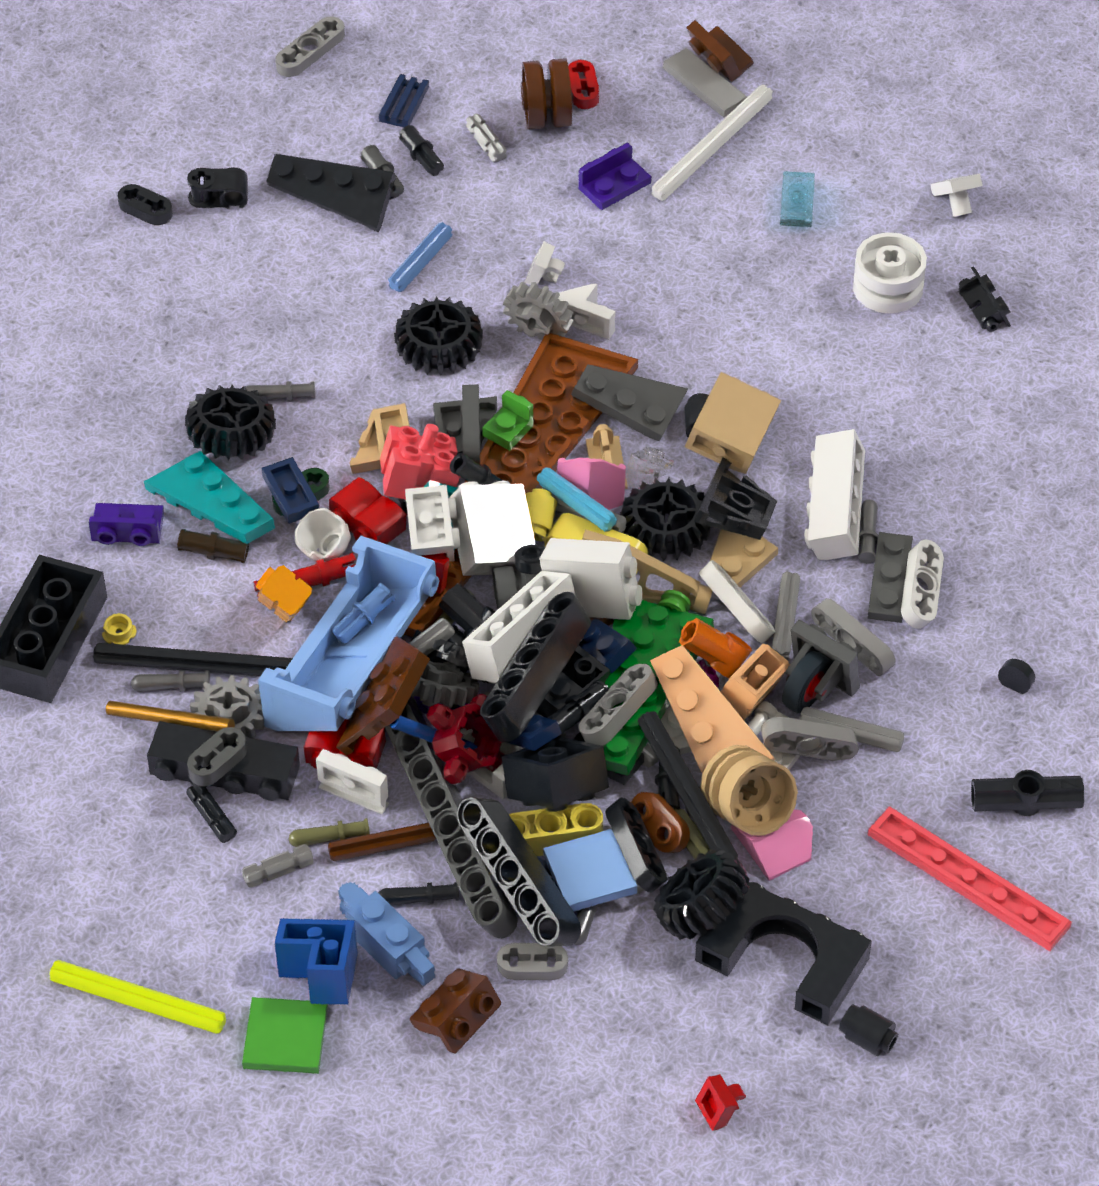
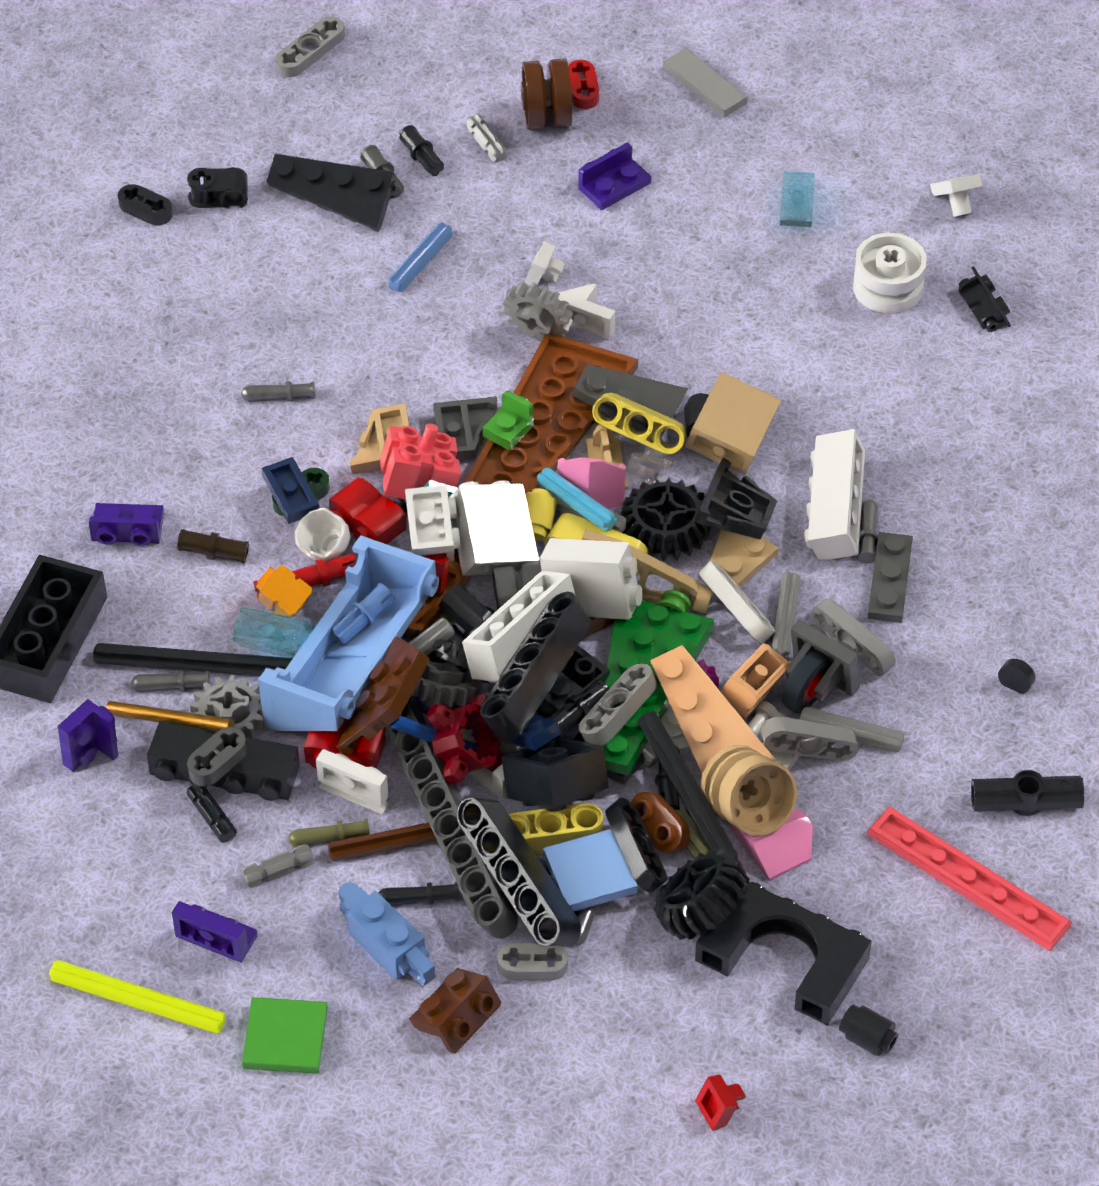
(84, 733): none -> dark purple bracket
(118, 622): light yellow plate -> none
(212, 496): teal wing -> none
(213, 931): none -> dark purple bracket
(230, 422): black gear -> none
(270, 632): none -> clear light blue brick
(321, 952): blue brick -> none
(393, 96): dark blue tile -> none
(458, 340): black gear -> none
(471, 422): dark grey beam -> none
(472, 471): black axle -> none
(528, 560): black tile -> none
(606, 645): dark blue plate -> none
(622, 423): none -> light yellow beam
(711, 142): white axle -> none
(720, 50): reddish brown bracket -> none
(720, 650): orange piece -> none
(913, 593): white beam -> none

